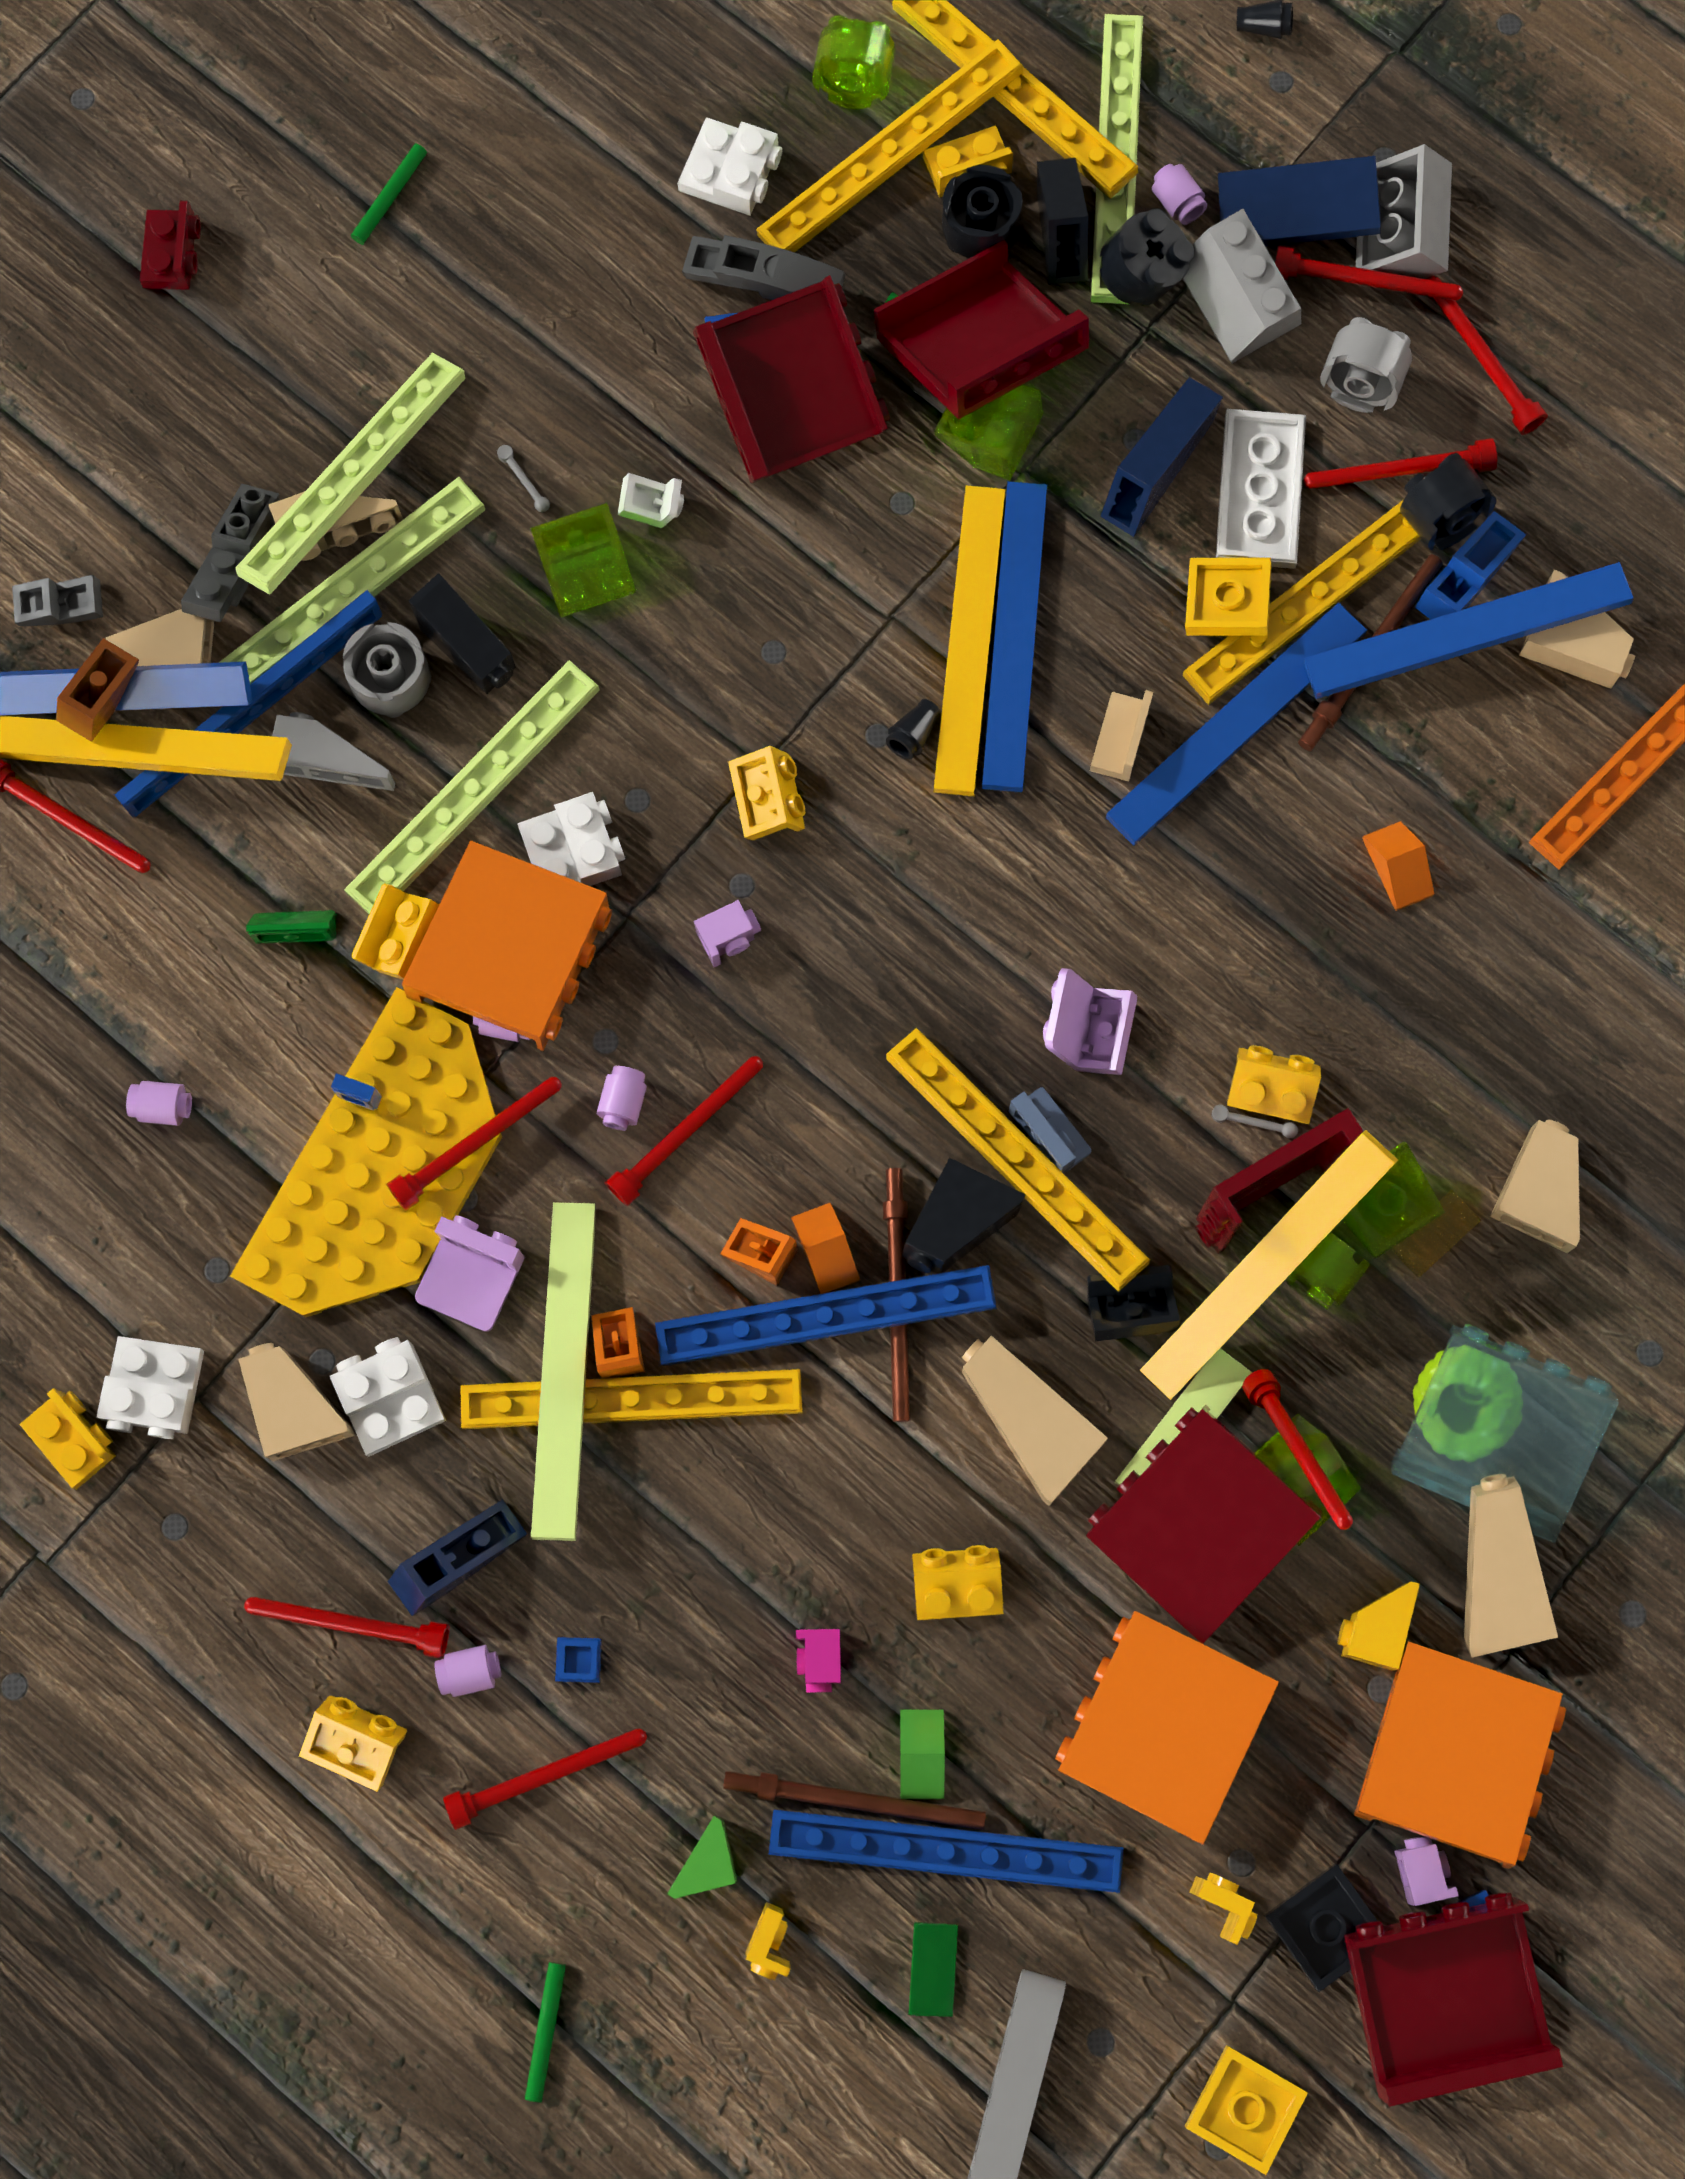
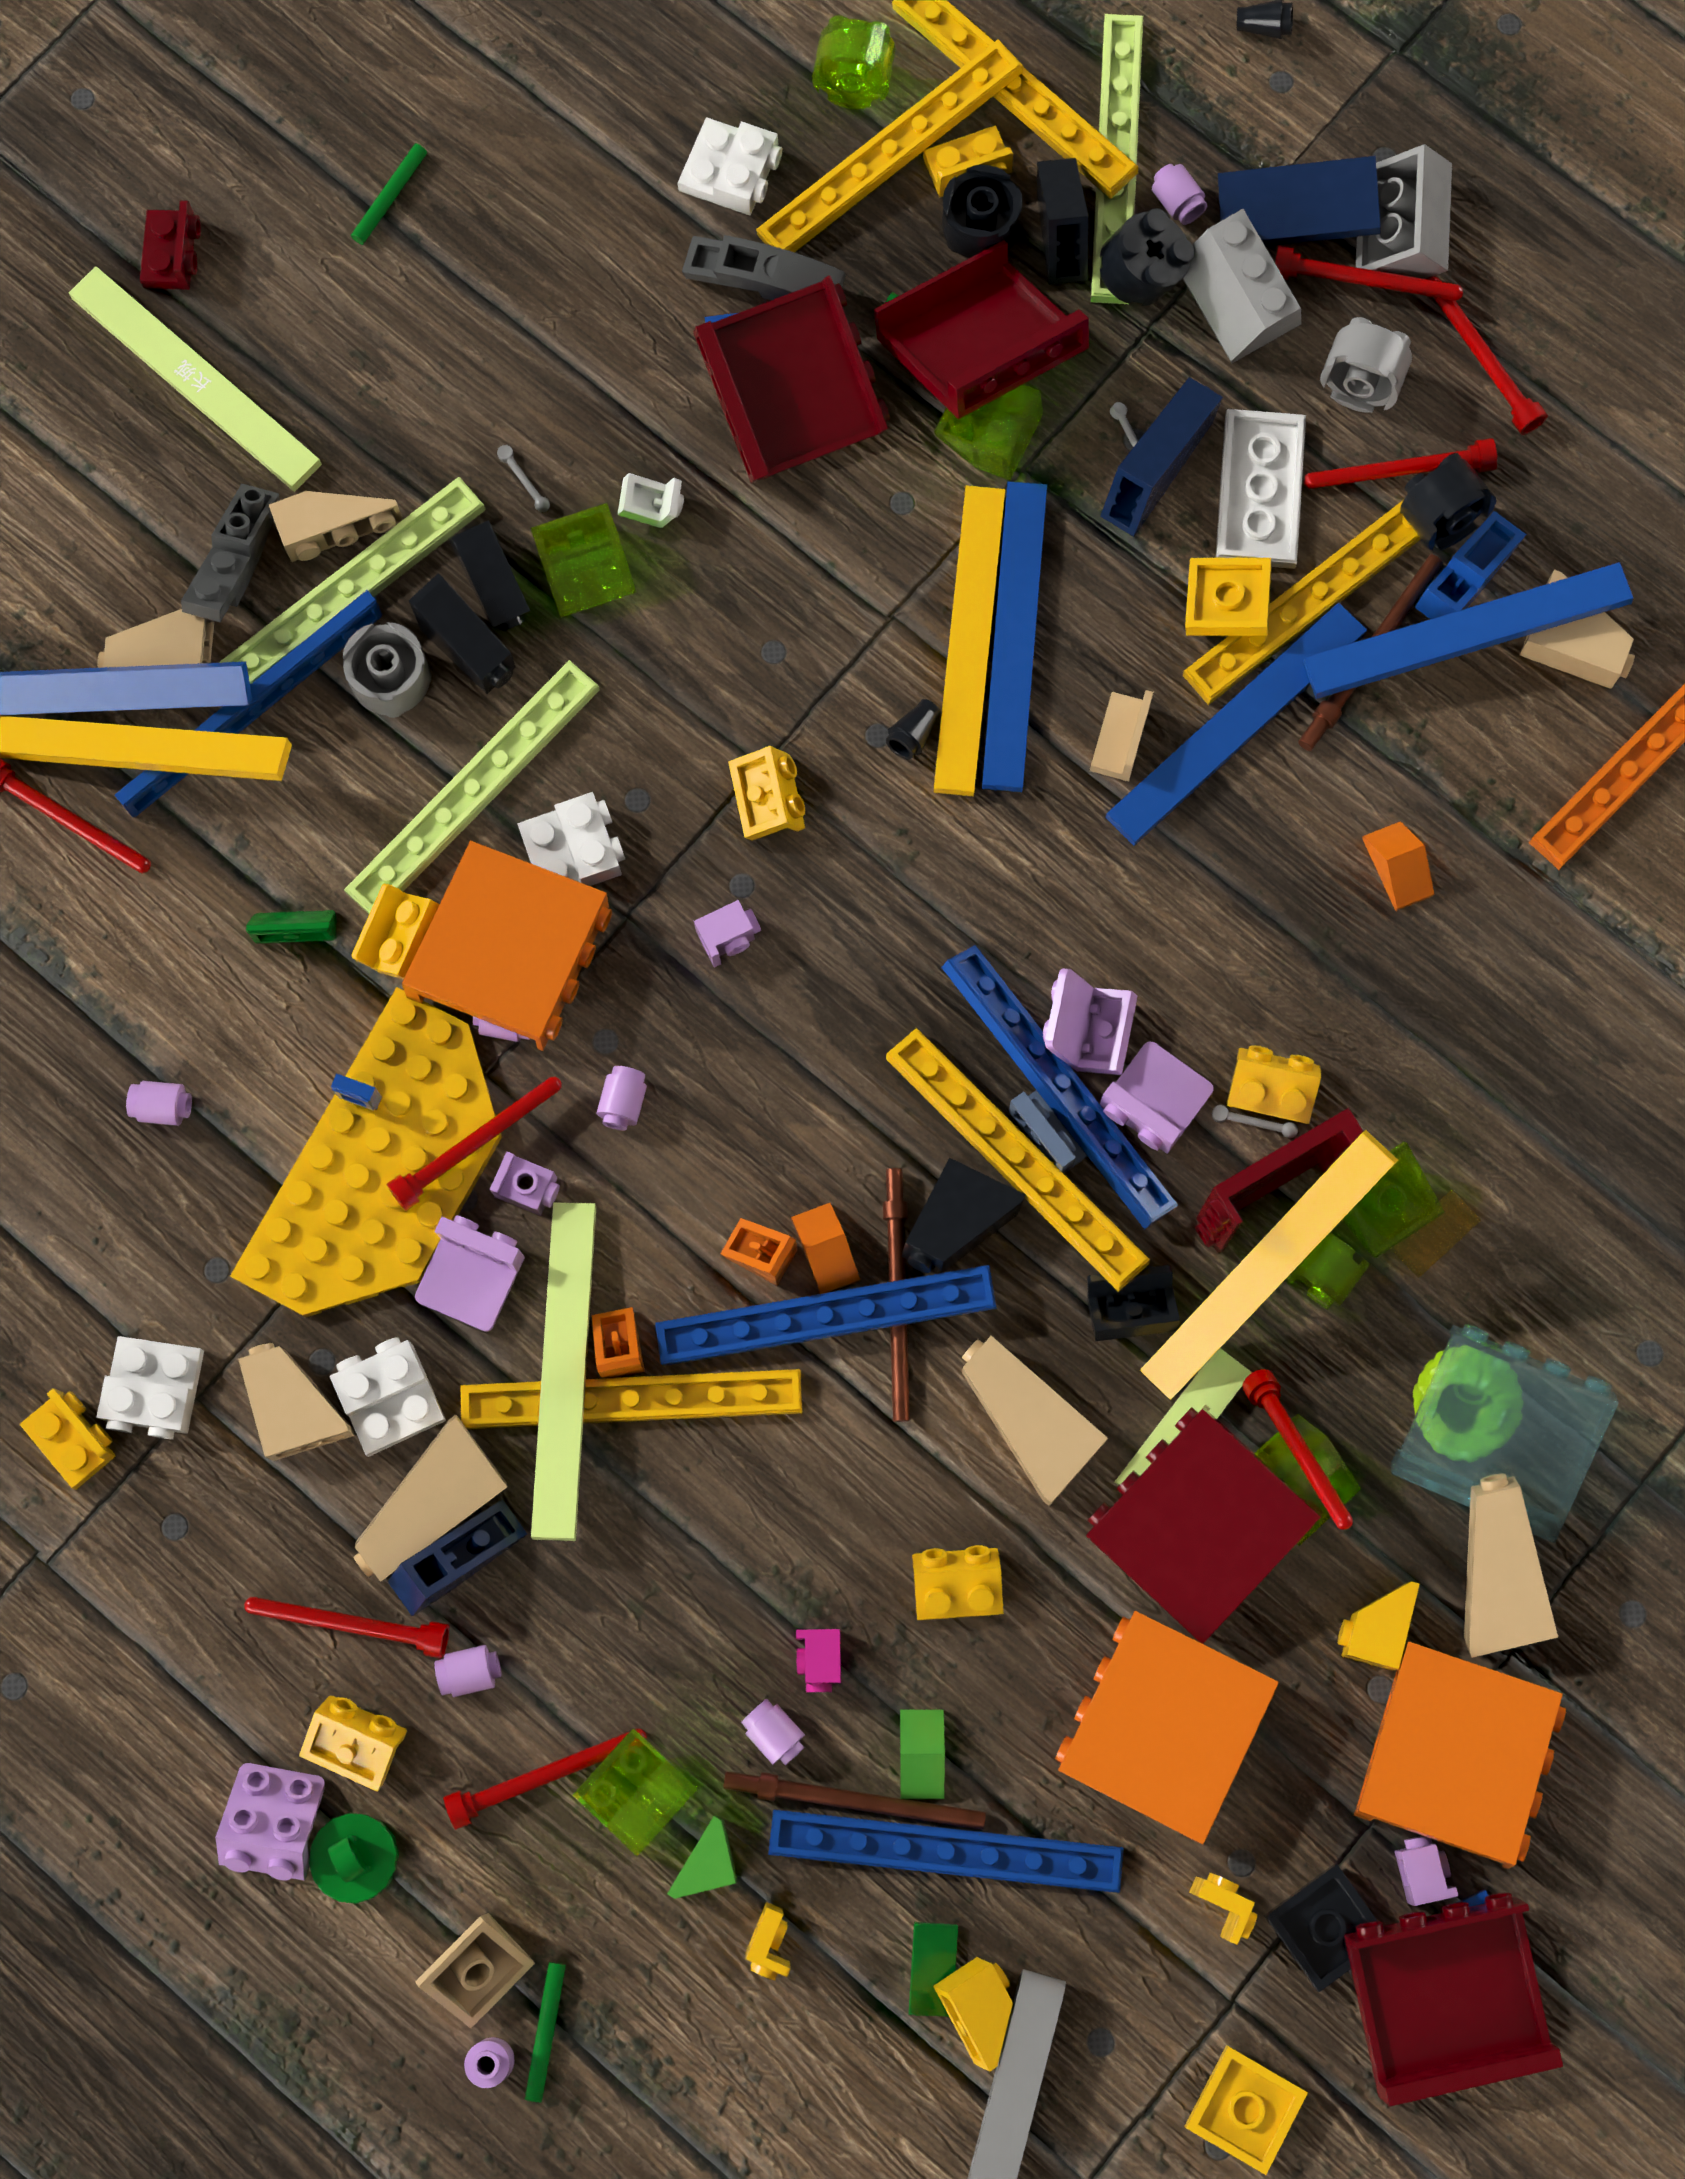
(54, 603): dark grey slope -> none
(95, 690): dark orange slope -> none
(195, 379): none -> yellowish green tile
(269, 1821): none -> lavender bracket
(326, 756): light grey slope -> none
(350, 474): yellowish green tile -> none
(353, 1858): none -> green tile
(435, 1496): none -> tan slope
(475, 1970): none -> tan slope
(490, 575): none -> black slope
(500, 2053): none -> lavender brick
(533, 1199): none -> lavender brick
(578, 1660): blue tile -> none
(628, 1183): red piece -> none
(636, 1792): none -> clear neon green slope
(773, 1733): none -> lavender brick
(978, 2008): none -> yellow slope
(1060, 1087): none -> blue tile
(1118, 412): none -> light grey hinge
(1156, 1097): none -> lavender bracket
(1544, 1188): tan slope -> none

